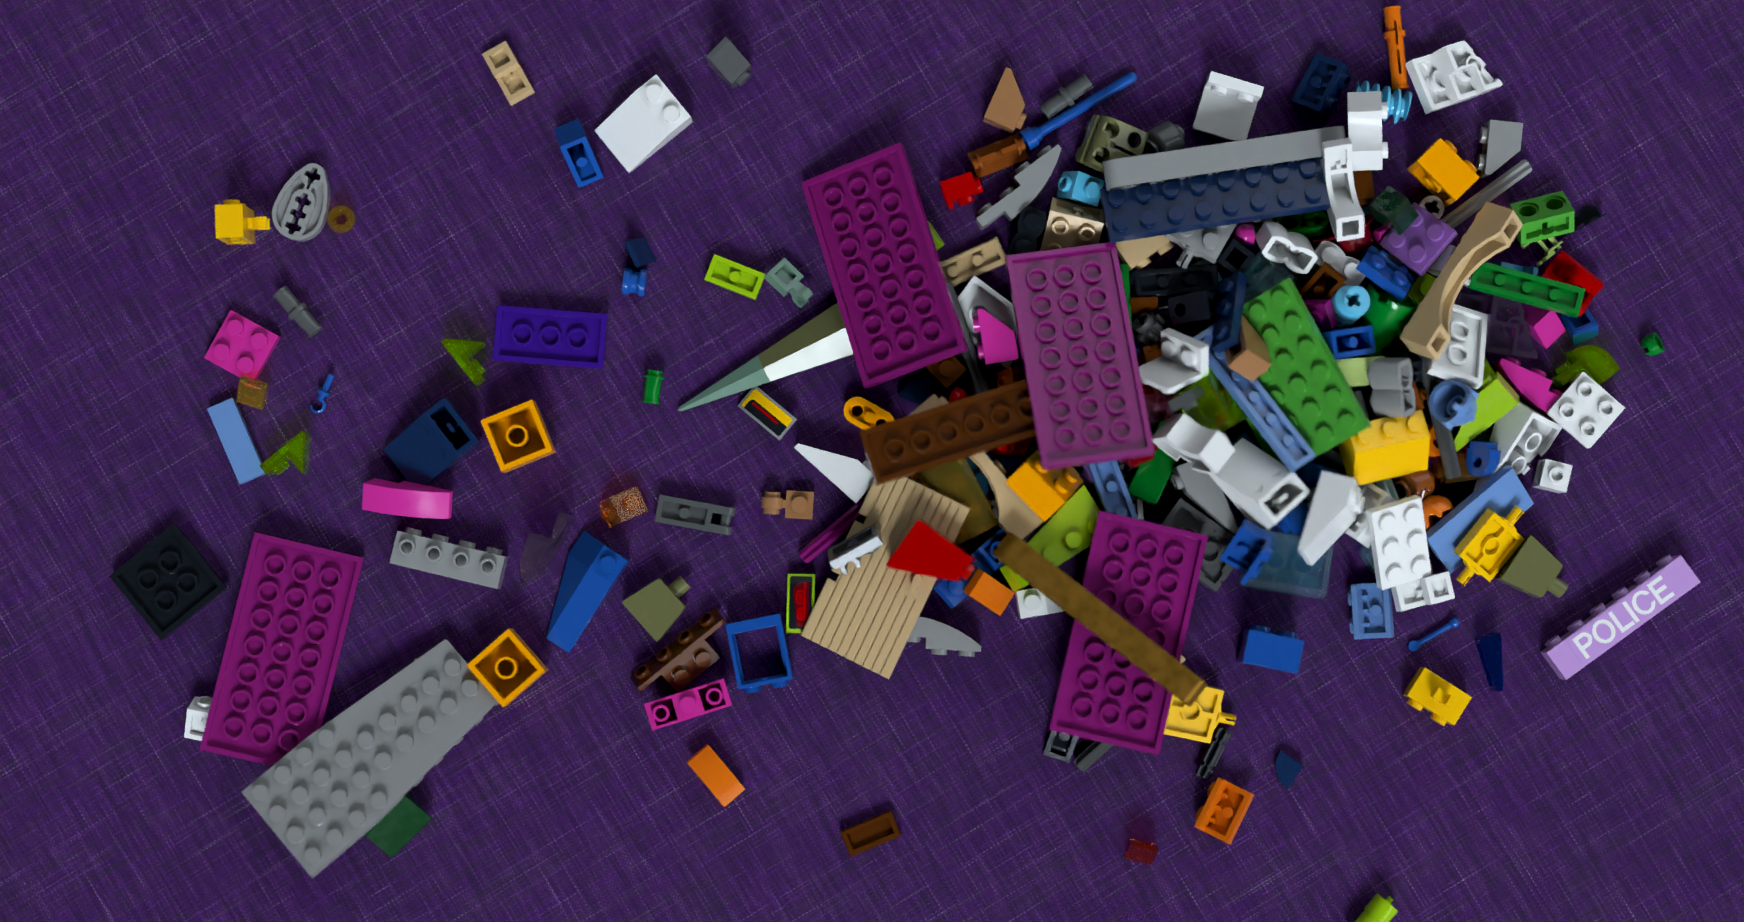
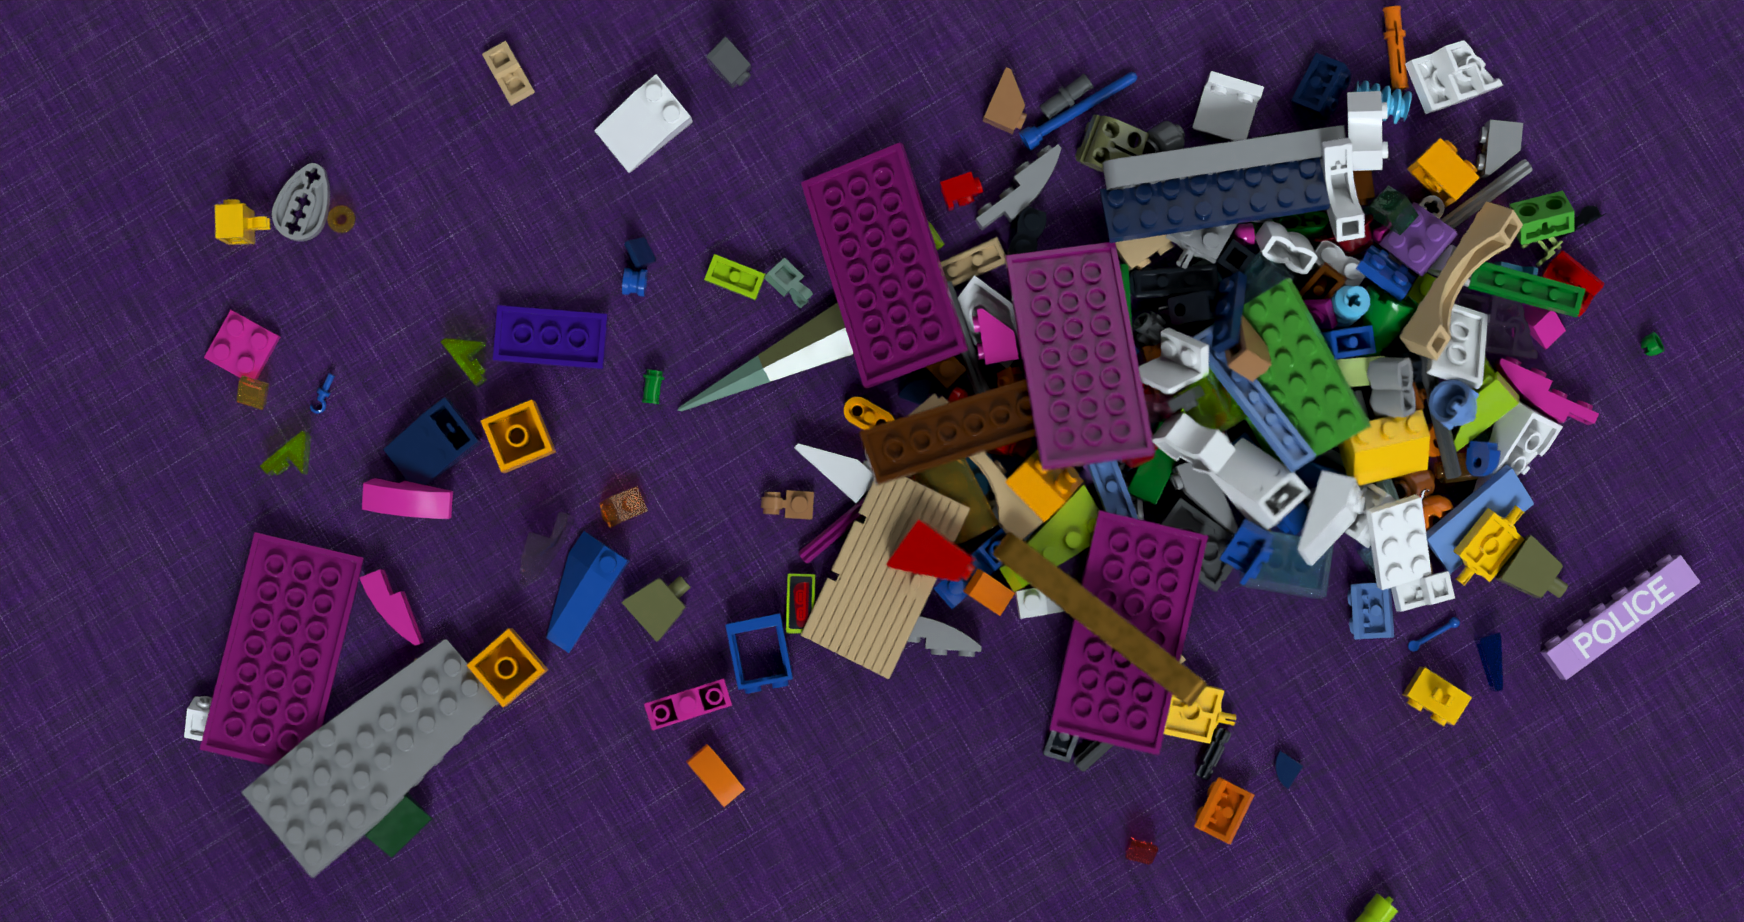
(168, 581): black plate -> none
(236, 440): medium blue tile -> none
(297, 311): dark grey pin -> none
(392, 606): none -> dark pink slope
(449, 559): light grey brick -> none
(578, 153): blue slope -> none
(684, 657): reddish brown bracket -> none
(693, 514): dark grey plate -> none
(767, 412): slope -> none
(852, 548): dark grey plate -> none
(870, 833): reddish brown tile -> none
(998, 155): dark orange hinge -> none
(1072, 225): tan bracket -> none
(1080, 188): medium azure bracket -> none
(1143, 304): reddish brown slope -> none
(1270, 650): blue brick -> none
(1552, 476): white brick -> none
(1580, 328): blue slope -> none
(1585, 410): white bracket -> none
(1587, 358): clear neon green brick -> none

